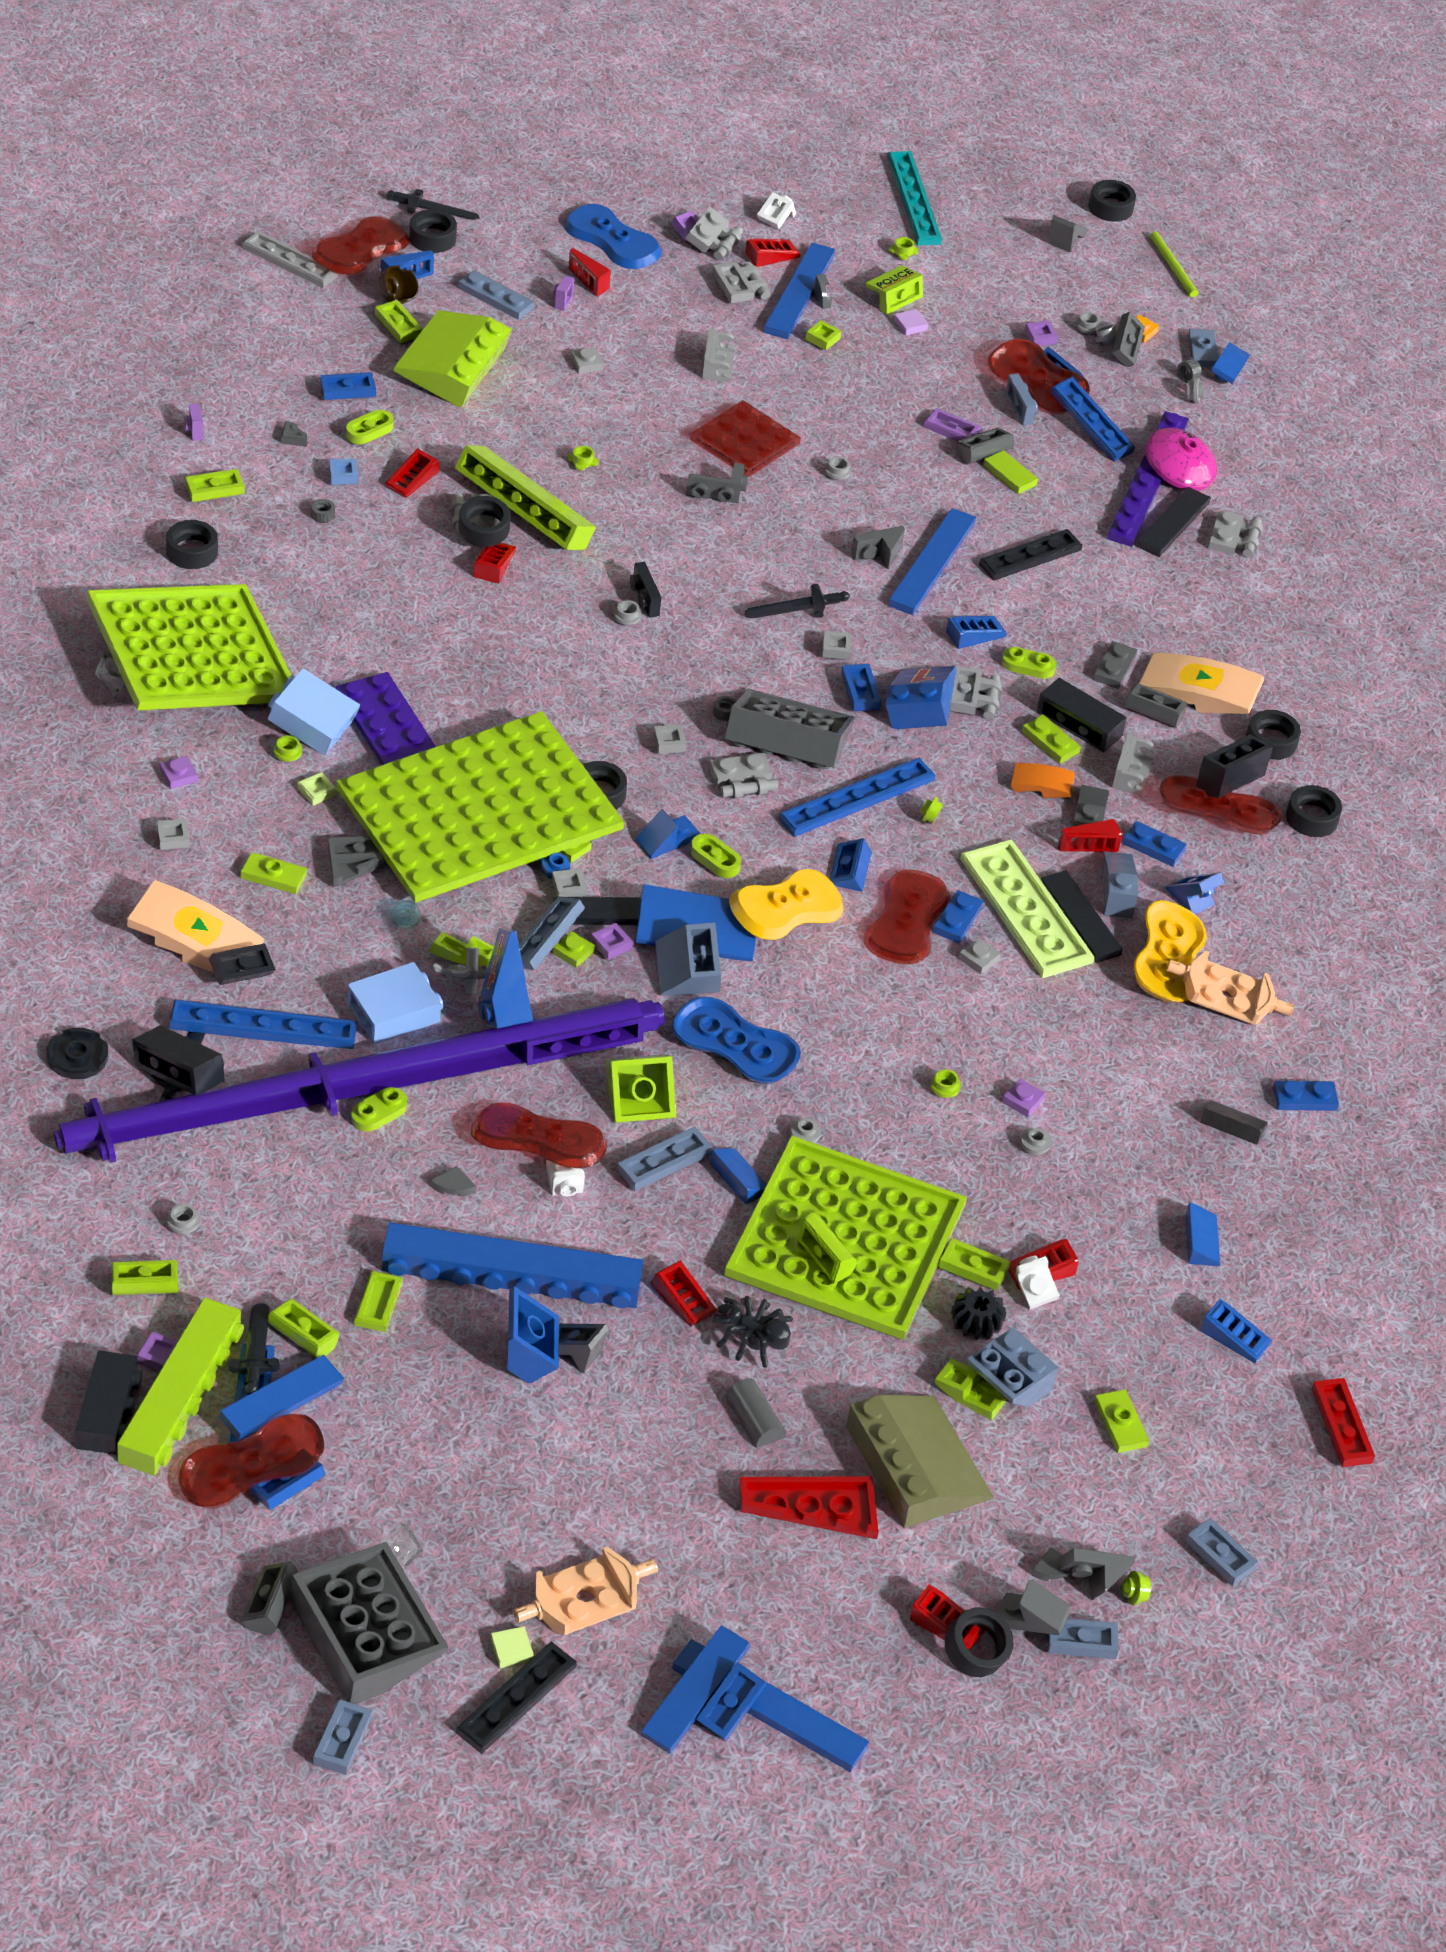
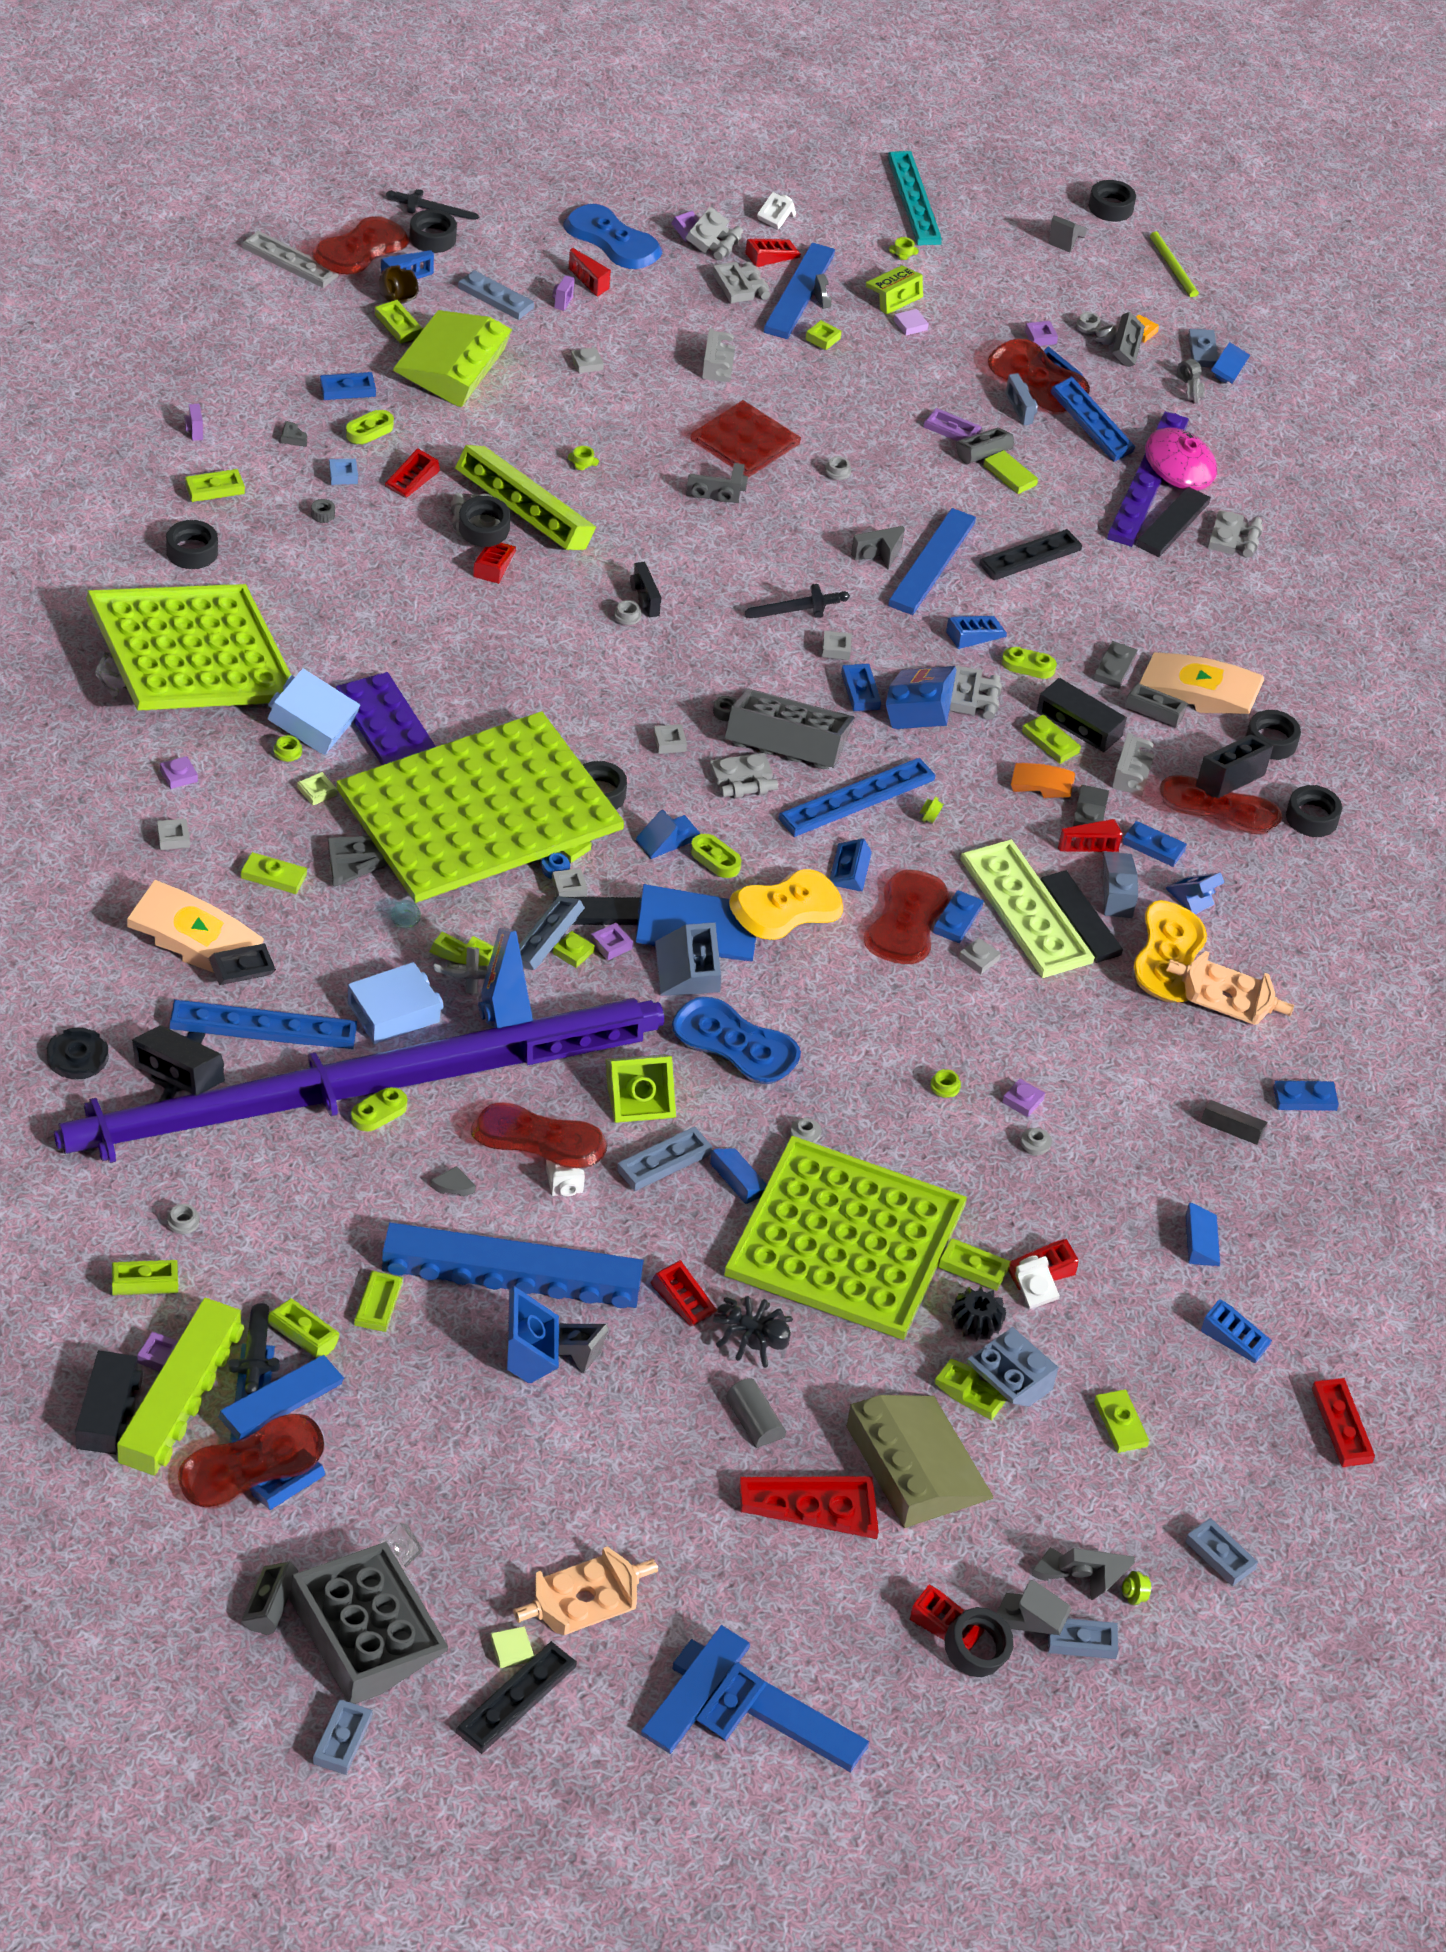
(826, 1249): lime brick -> none

